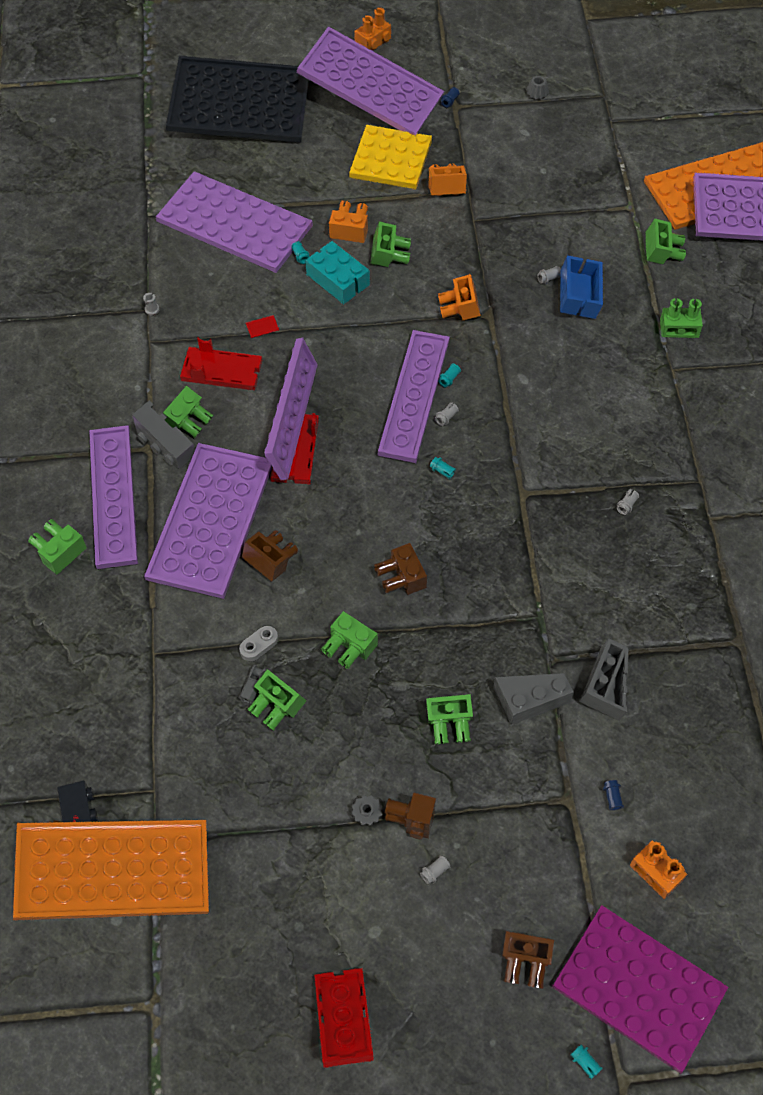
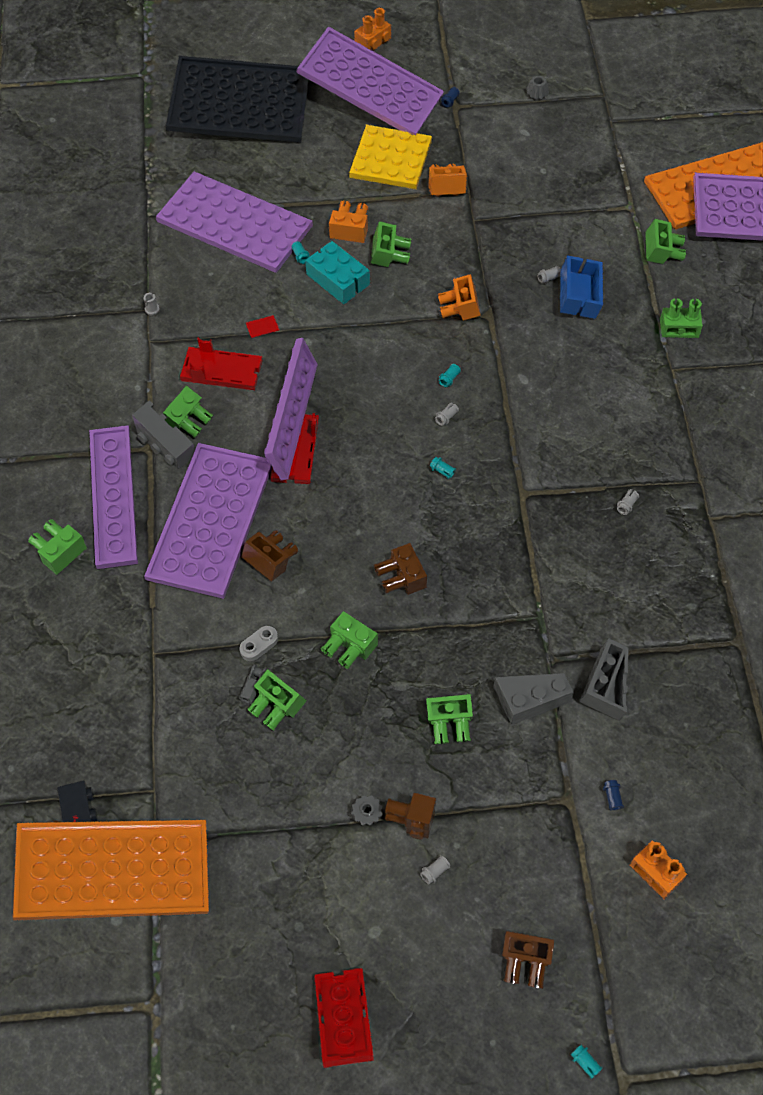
(413, 396): medium lavender plate -> none
(641, 988): magenta plate -> none

